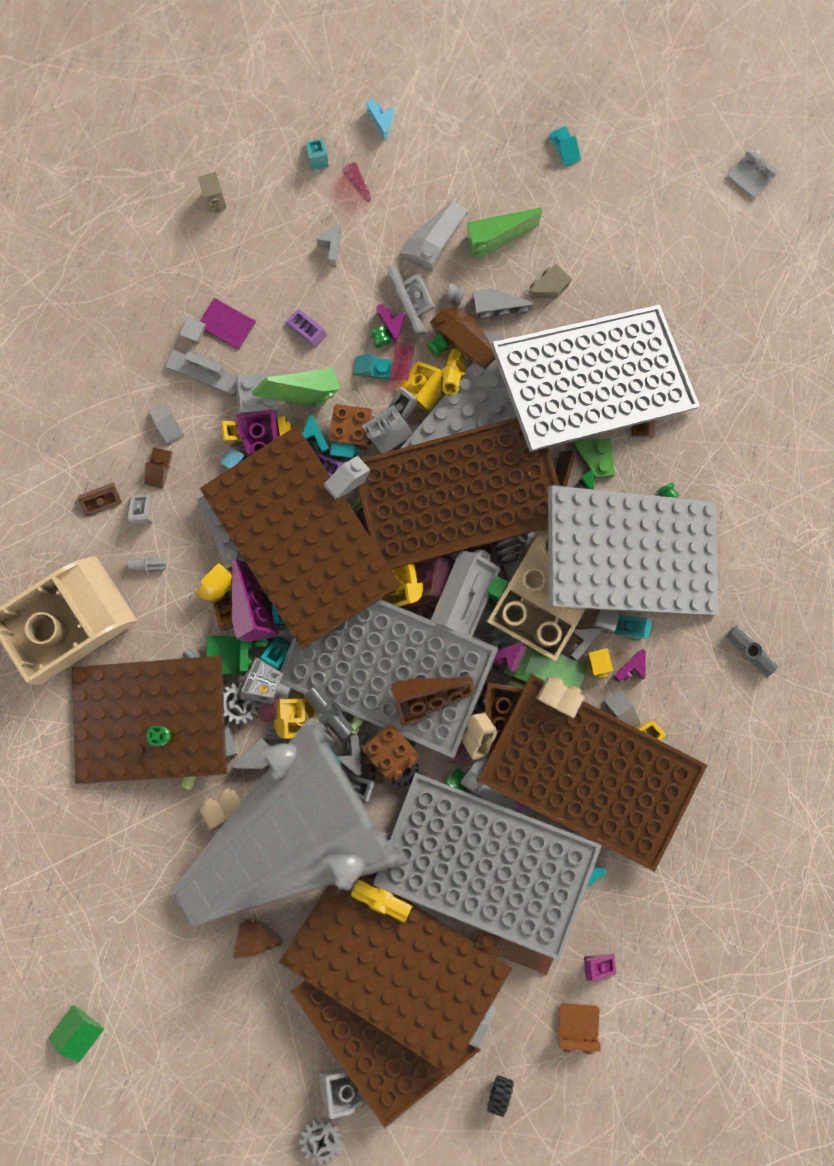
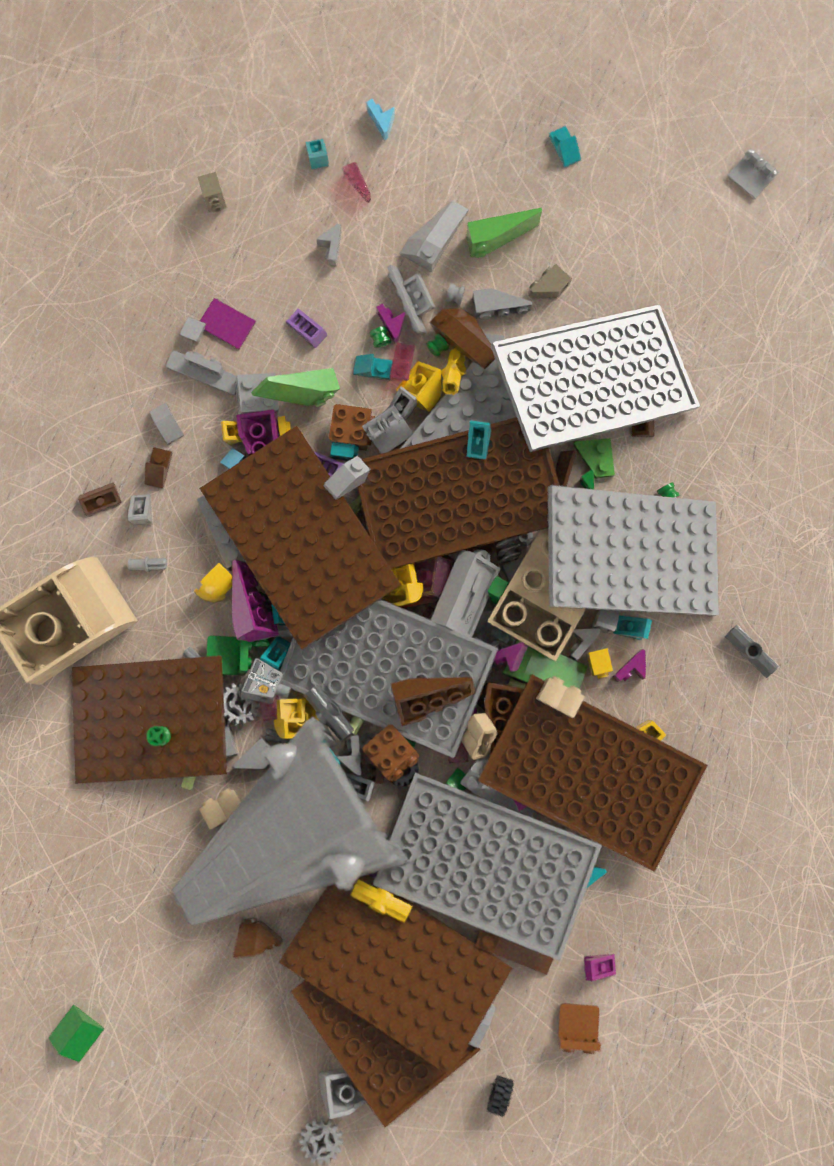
(223, 613): reddish brown slope -> none
(313, 432): teal slope -> none
(478, 439): none -> teal slope
(622, 709): light grey slope -> none

